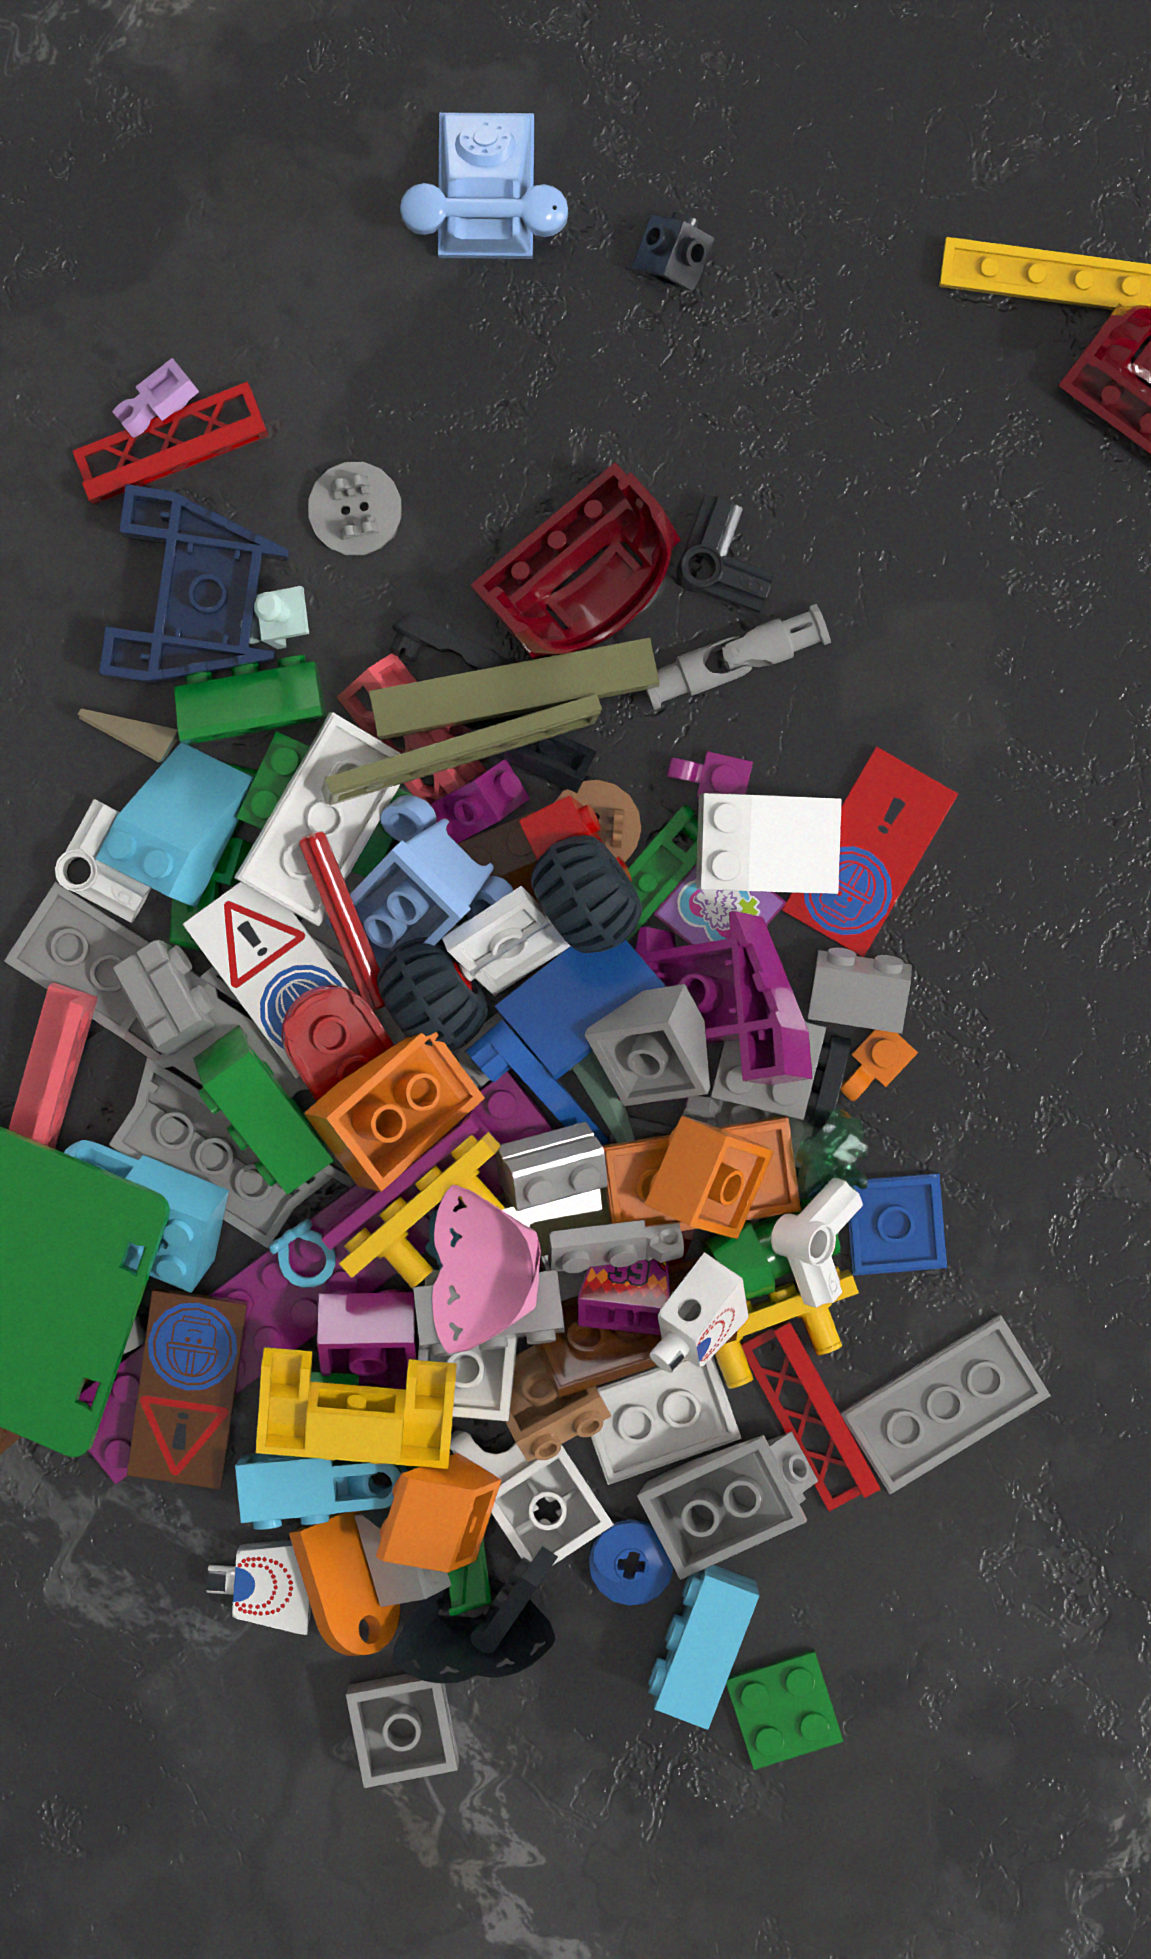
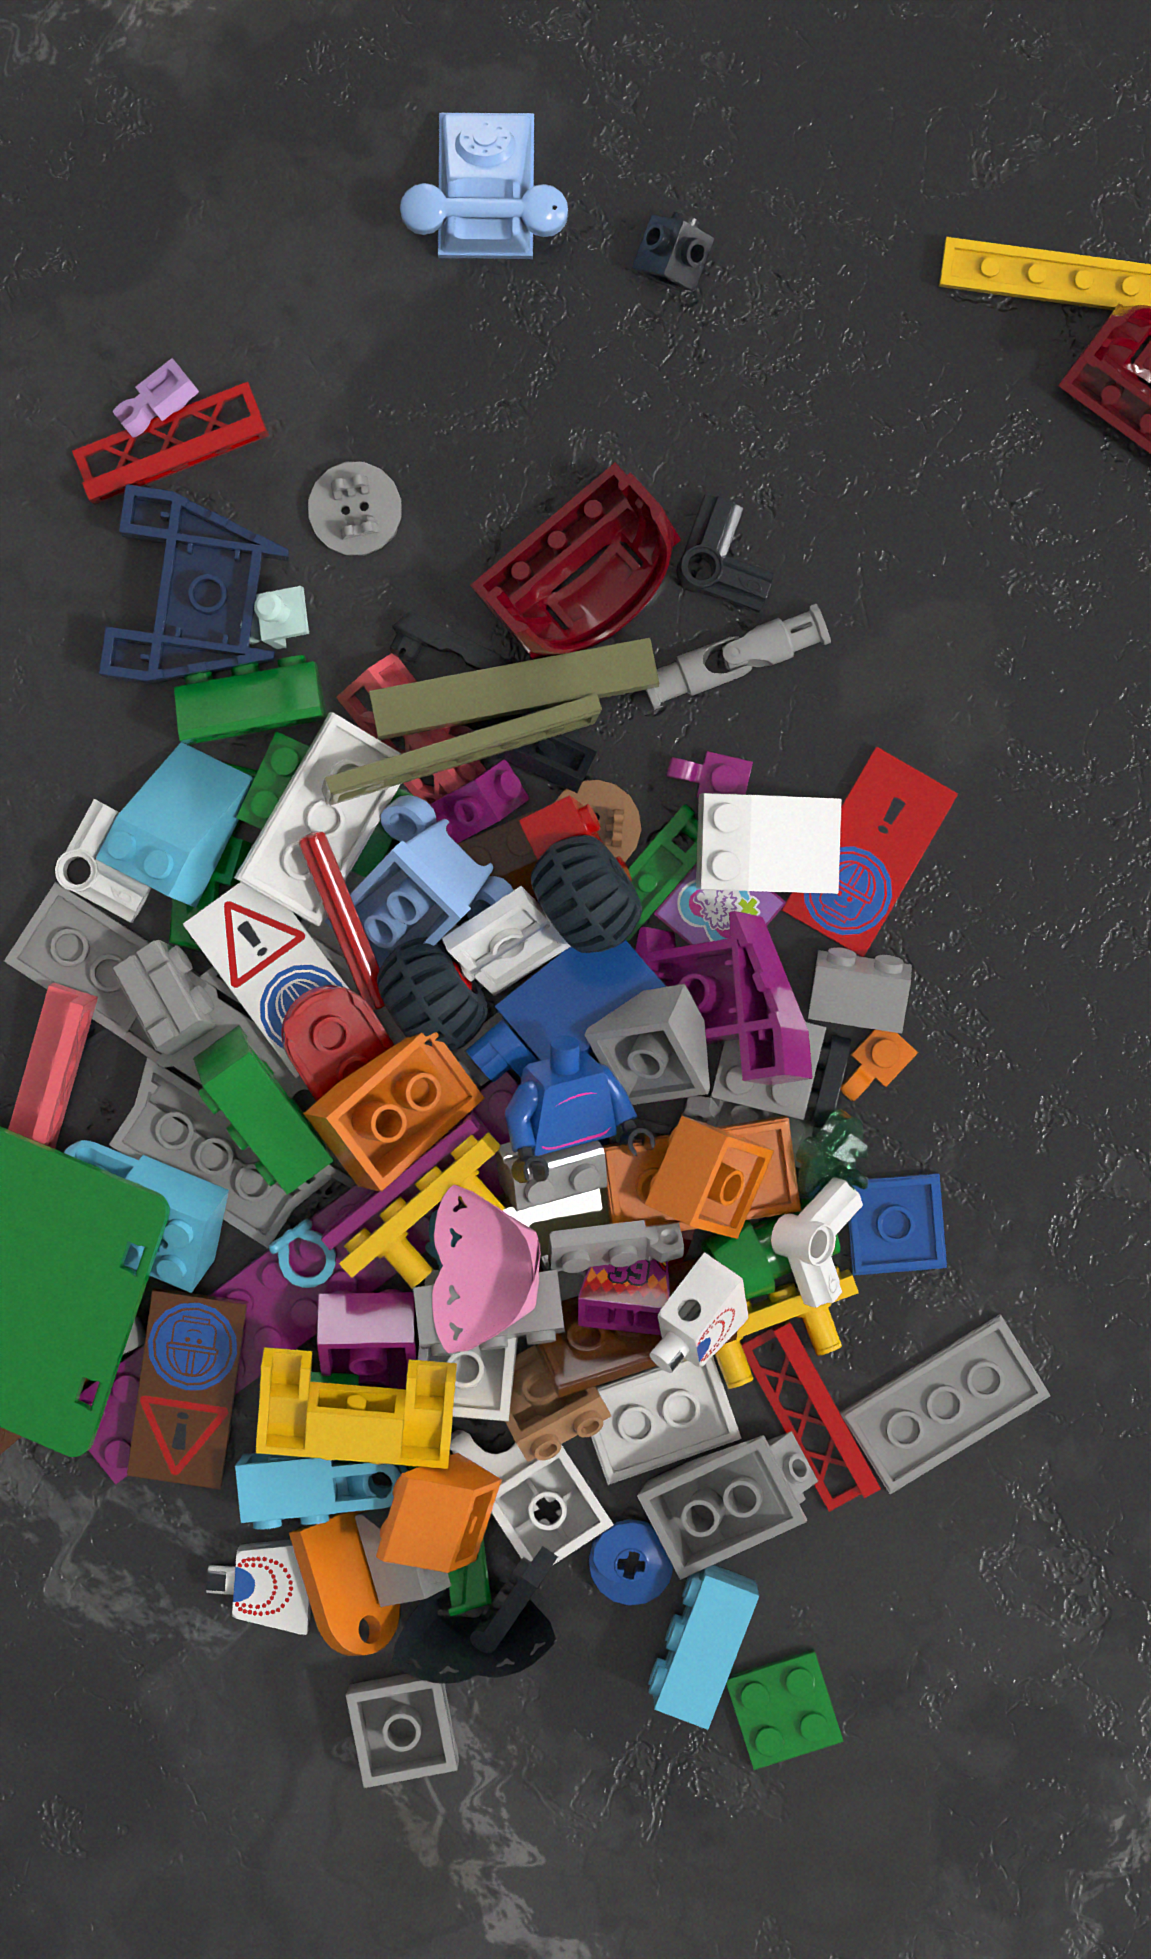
(145, 737): dark tan slope -> none
(567, 1105): none -> blue torso

